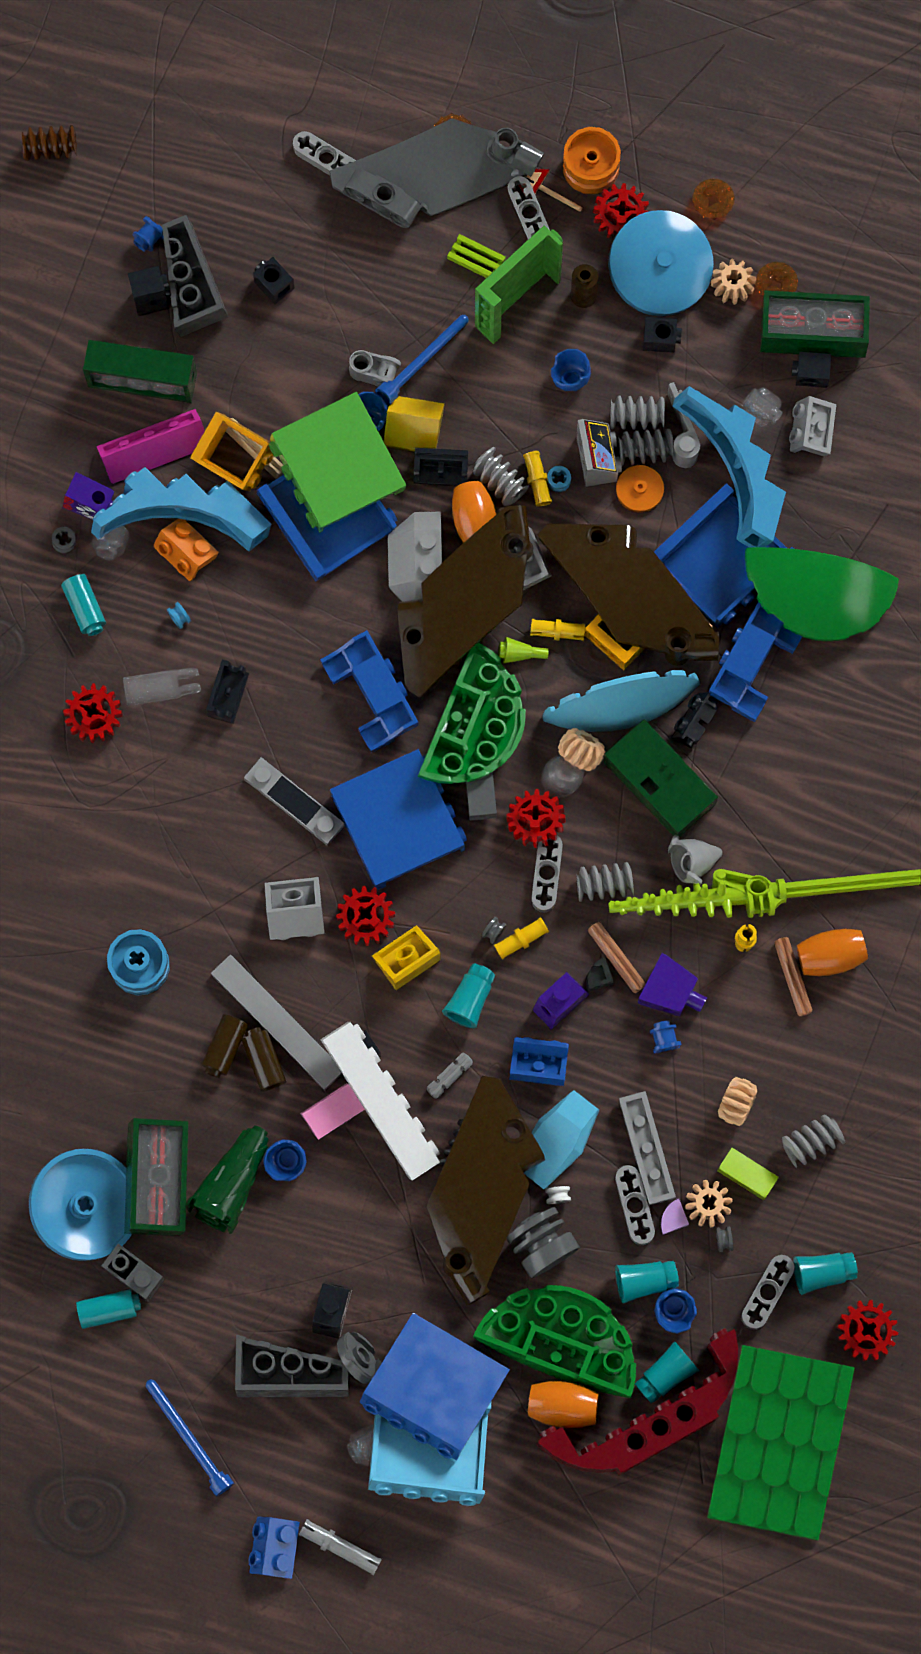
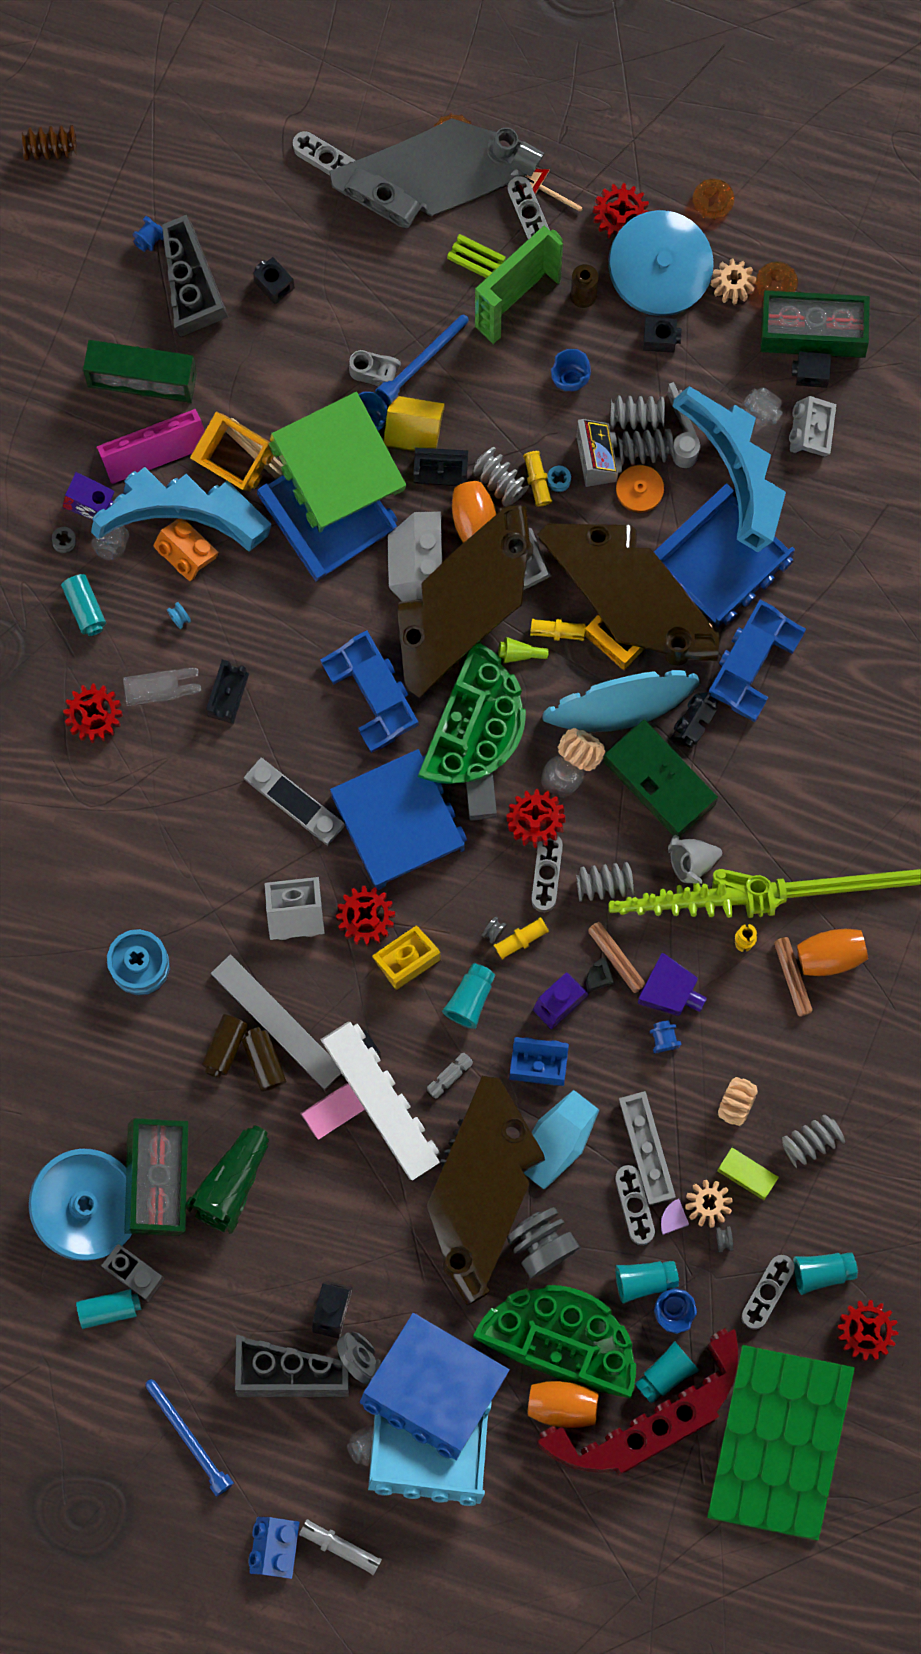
(149, 290): black brick -> none
(285, 1160): blue hair -> none
(558, 1195): white bush -> none
(591, 160): orange wheel -> none
(819, 592): green brick -> none

